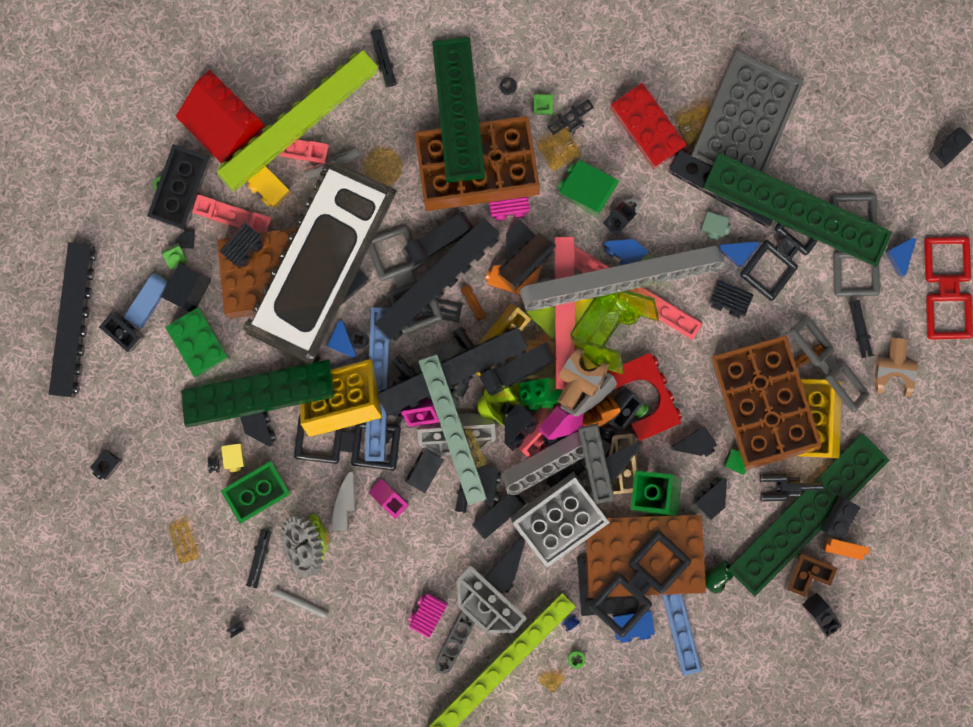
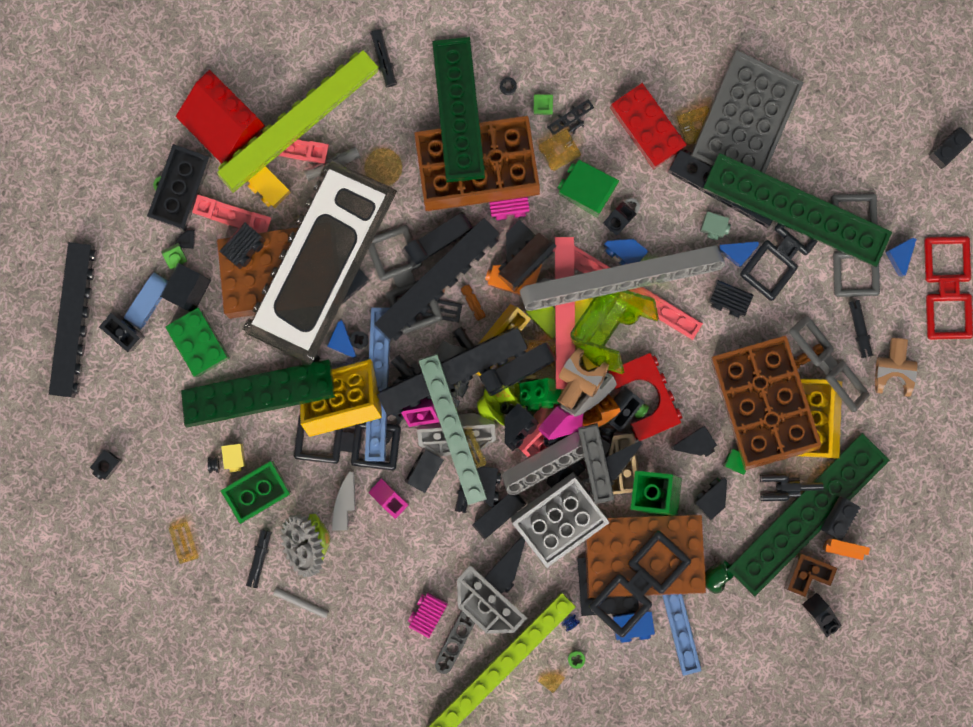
(235, 629): black bush -> none
(258, 428): black slope -> none

